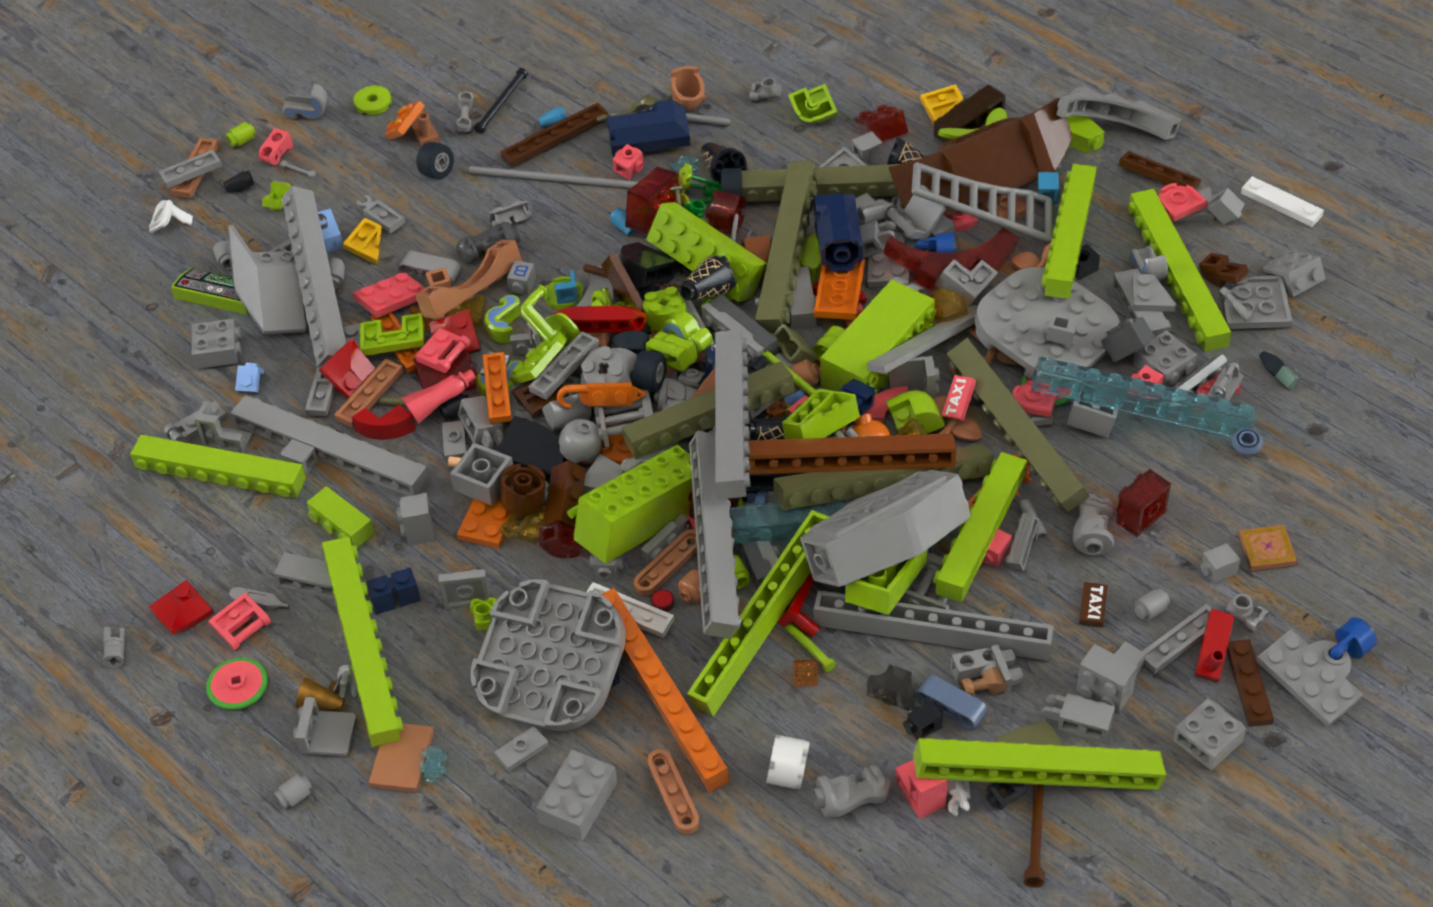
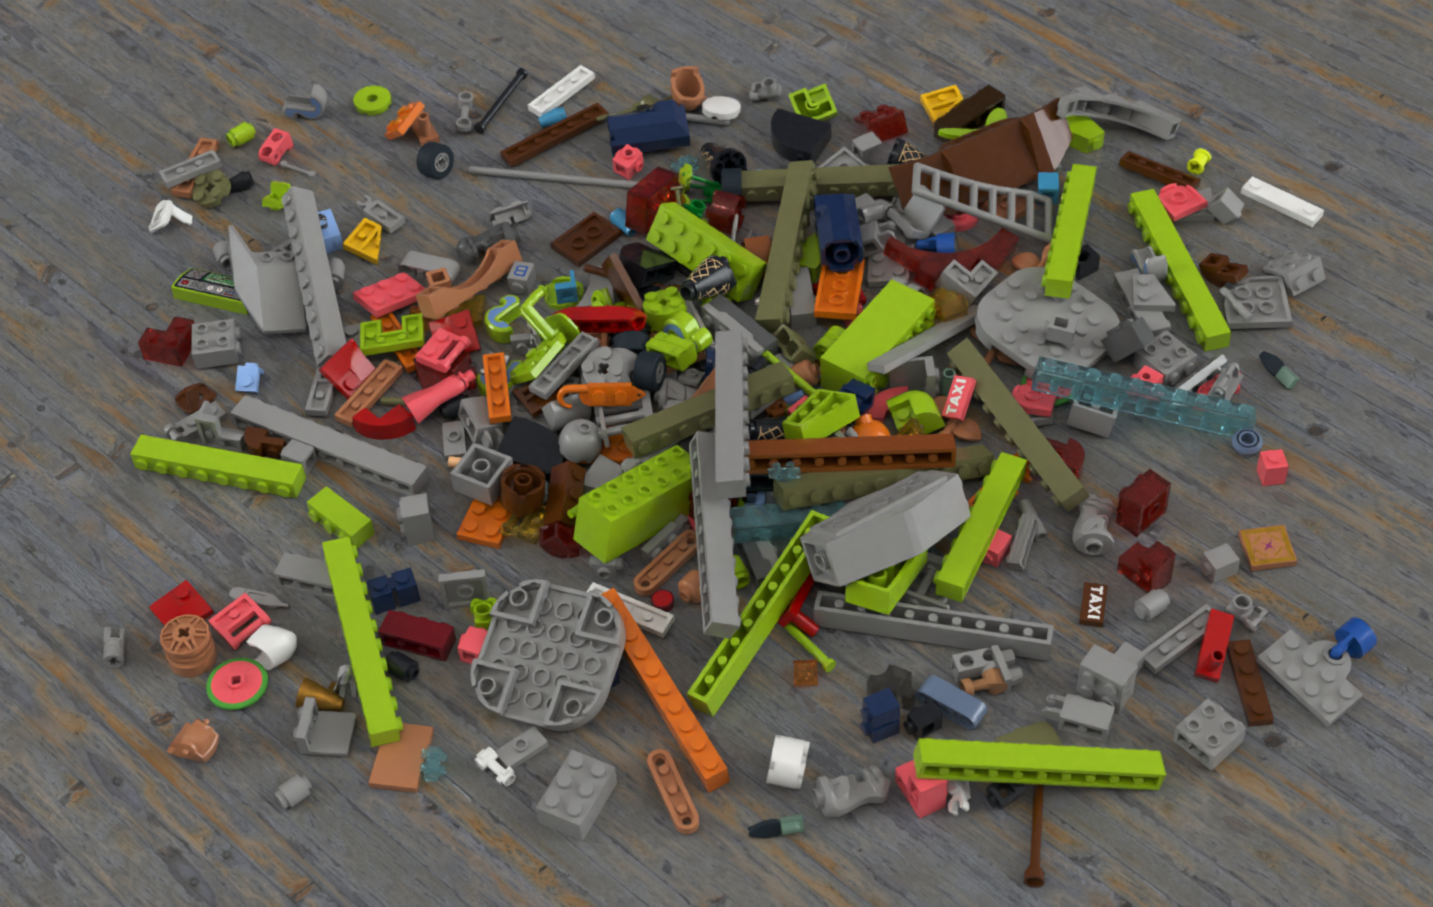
(170, 345): none -> clear red brick
(188, 645): none -> nougat wheel
(191, 394): none -> reddish brown piece
(195, 741): none -> nougat helmet
(205, 182): none -> olive plate
(261, 444): none -> reddish brown brick
(276, 643): none -> white piece
(402, 666): none -> black brick
(417, 635): none -> dark red brick
(471, 644): none -> coral brick
(487, 758): none -> white bar
(561, 91): none -> white plate
(586, 239): none -> reddish brown tile
(721, 107): none -> white tile
(775, 827): none -> piece
(784, 474): none -> clear light blue piece
(798, 136): none -> black brick
(880, 715): none -> dark blue piece
(946, 381): none -> sand green cone
(1071, 454): none -> clear red brick
(1146, 566): none -> clear red brick
(1199, 159): none -> neon yellow bush
(1272, 467): none -> coral brick

